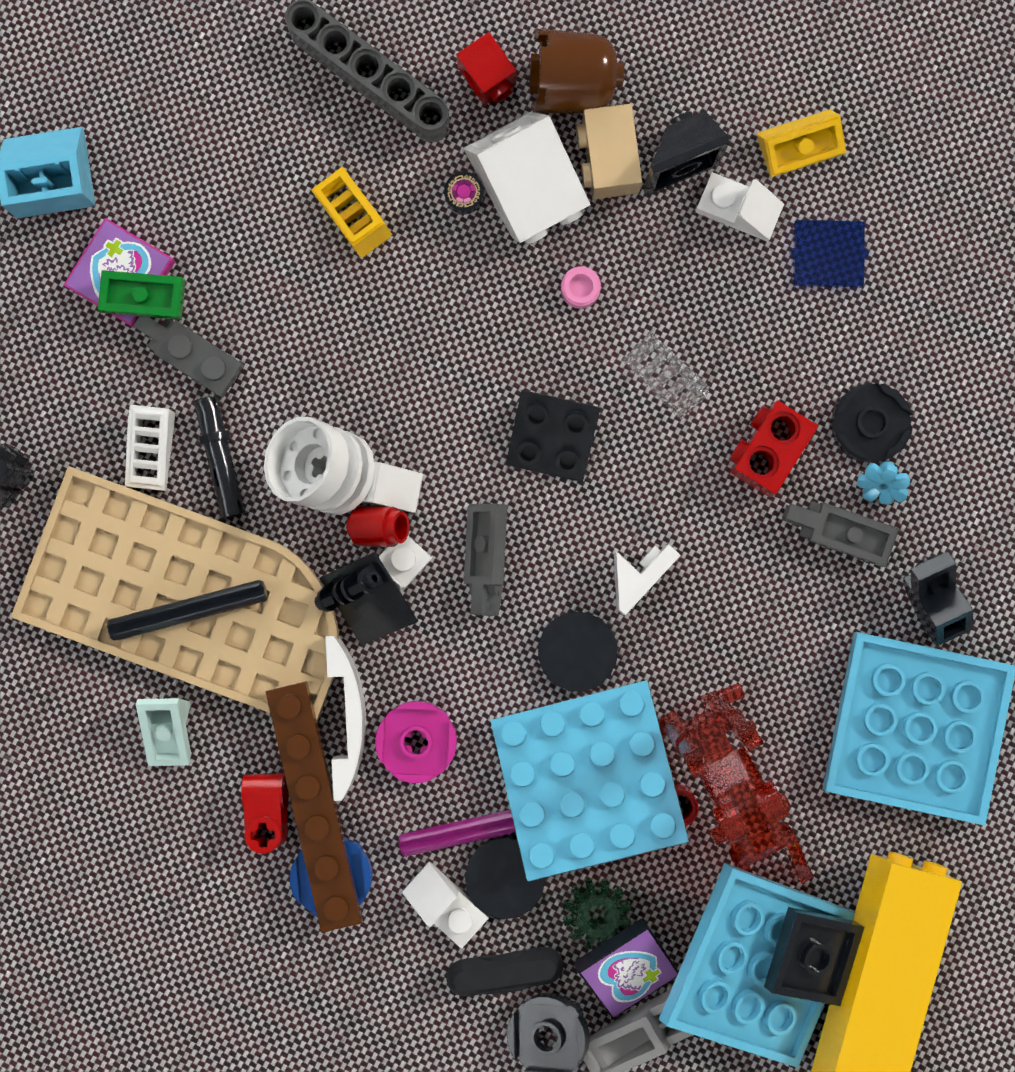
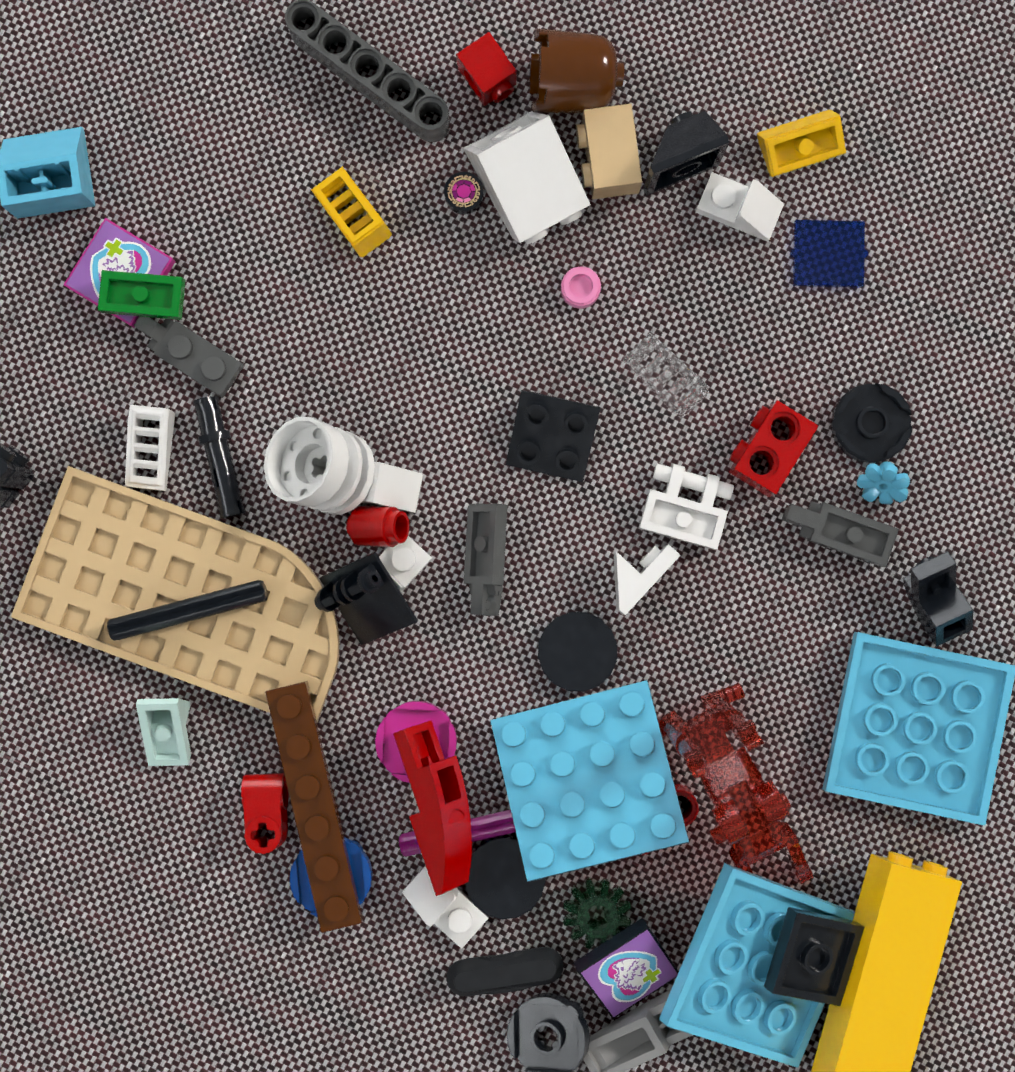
(346, 766): white slope -> none
(444, 813): none -> red slope
(683, 518): none -> white plate

